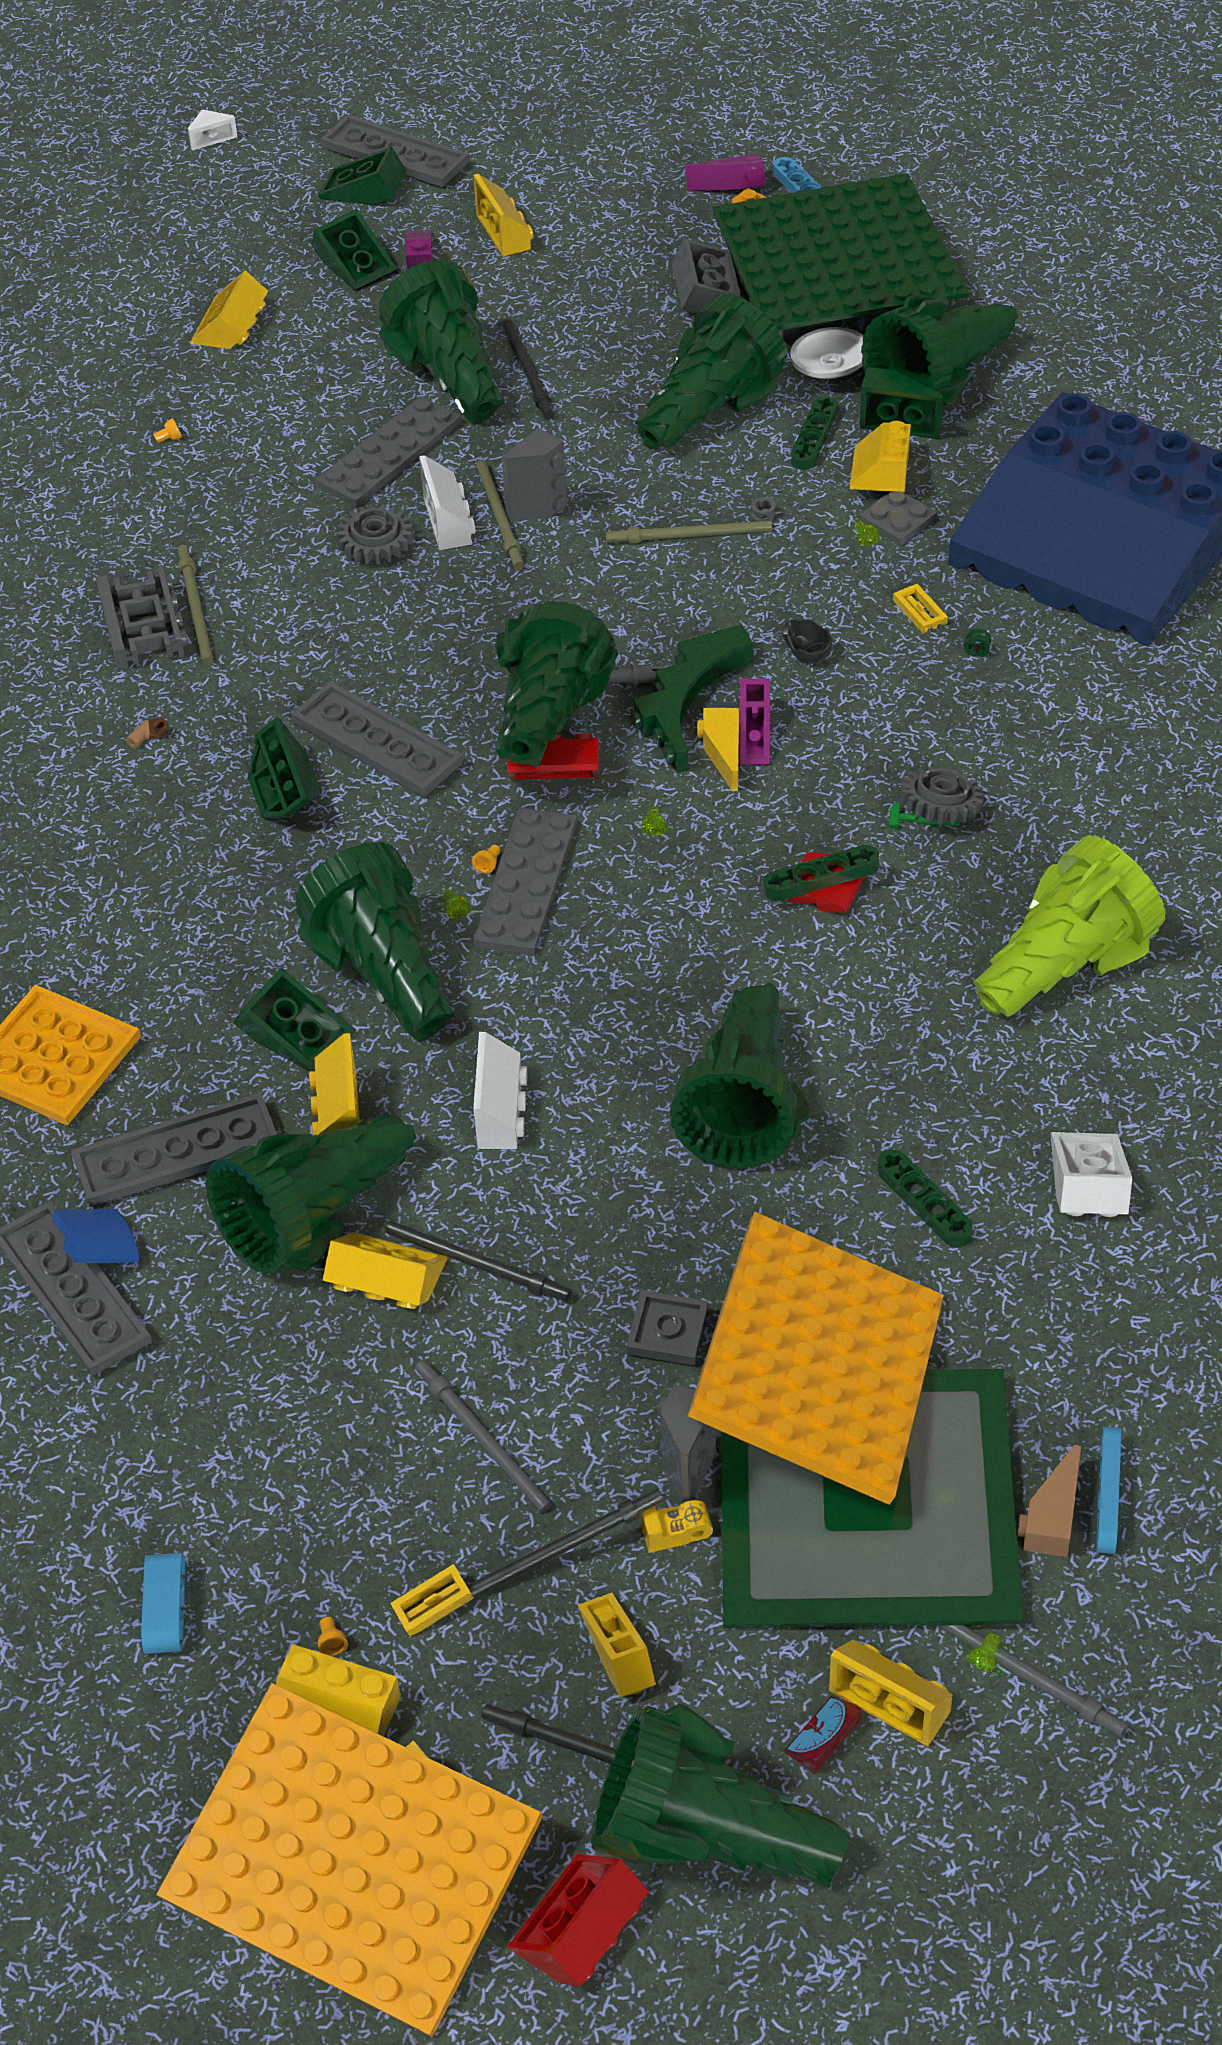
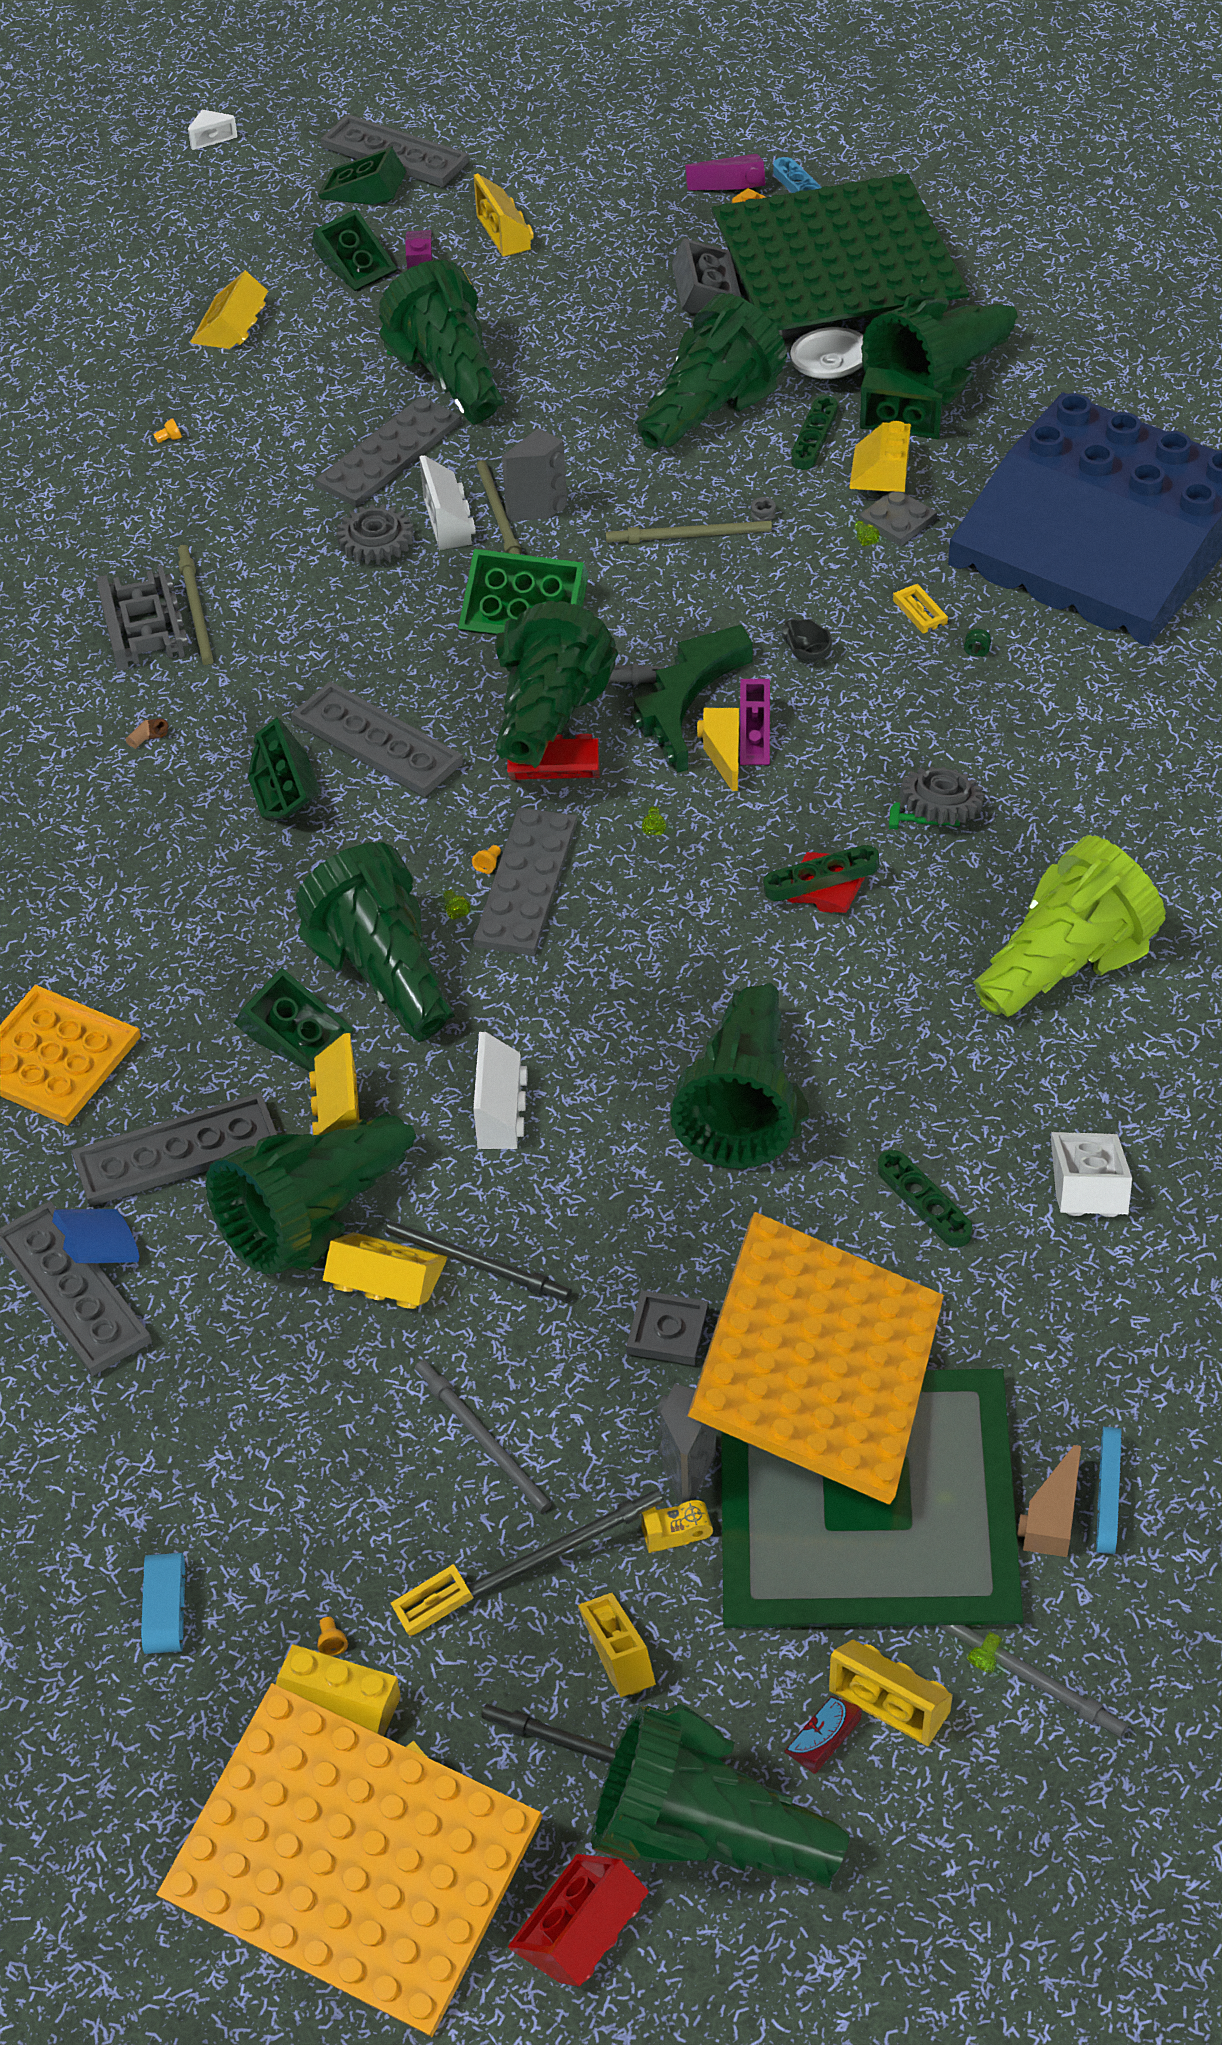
(509, 583): none -> green slope
(540, 396): pearl dark grey bar -> none

